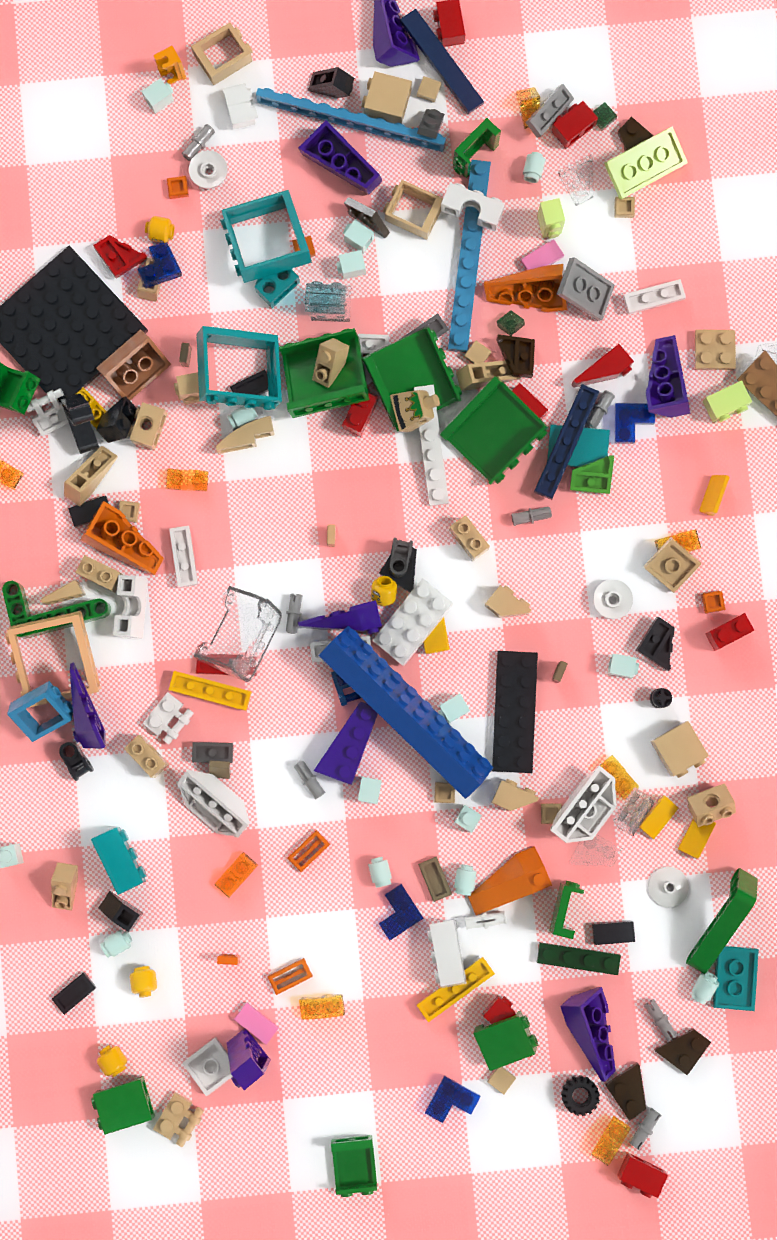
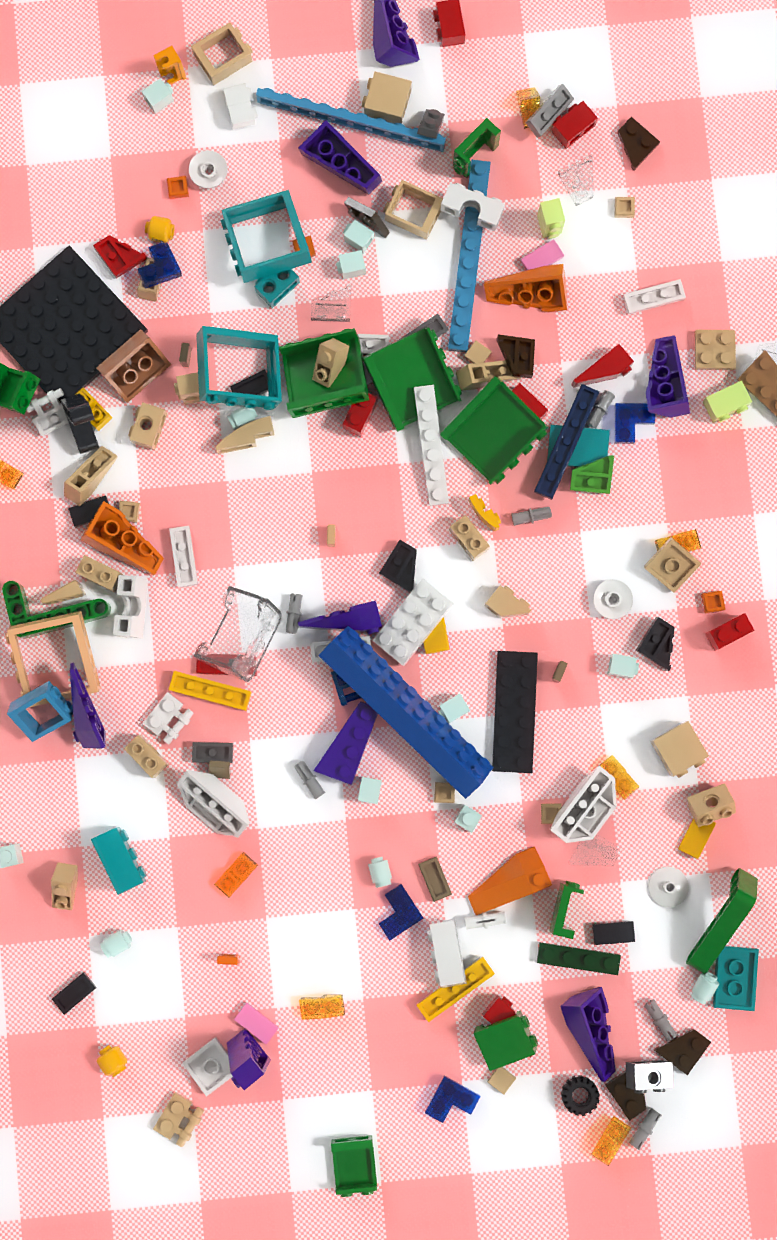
(76, 761): black piece -> none
(117, 421): black slope -> none
(120, 911): black slope -> none
(123, 1106): green panel -> none
(143, 981): yellow head -> none
(186, 480): clear yellow slope -> none
(198, 142): light grey pin -> none
(305, 968): orange tile -> none
(321, 839): orange tile -> none
(325, 298): clear light blue brick -> none
(331, 83): black slope -> none
(383, 591): yellow head -> none
(400, 553): dark grey piece -> none
(413, 409): tan torso -> none
(429, 89): tan tile -> none
(441, 61): dark blue tile -> none
(465, 880): light aqua brick -> none
(488, 517): none -> yellow slope
(510, 323): clear green plate -> none
(512, 797): tan slope -> none
(534, 167): light aqua brick -> none
(585, 289): light grey plate -> none
(605, 116): clear green plate -> none
(633, 811): clear brick -> none
(638, 1072): none -> brick
(642, 1175): red brick -> none
(645, 162): yellowish green plate -> none
(658, 817): yellow slope -> none
(665, 698): black wheel -> none
(714, 494): yellow slope -> none

